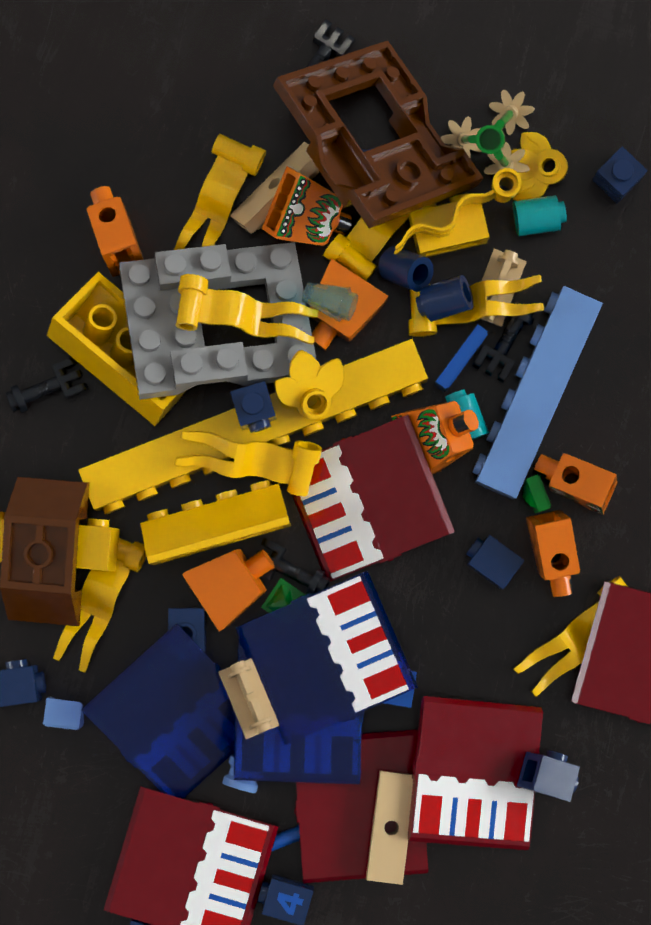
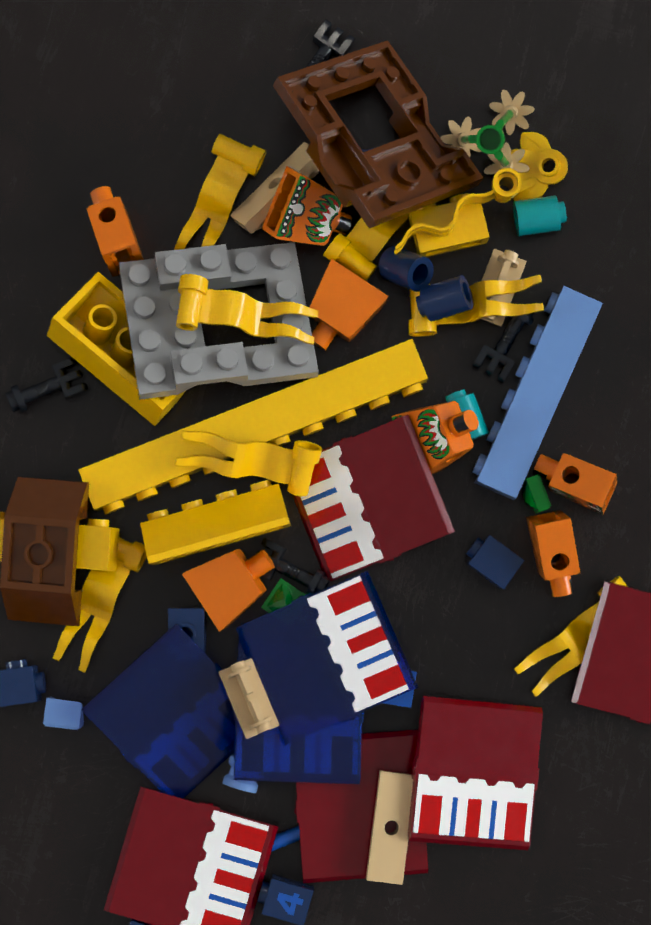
(253, 407): dark blue brick -> none
(310, 379): yellow plate -> none
(331, 300): clear light blue cone -> none
(461, 358): blue tile -> none
(549, 775): brick -> none
(619, 175): dark blue brick -> none

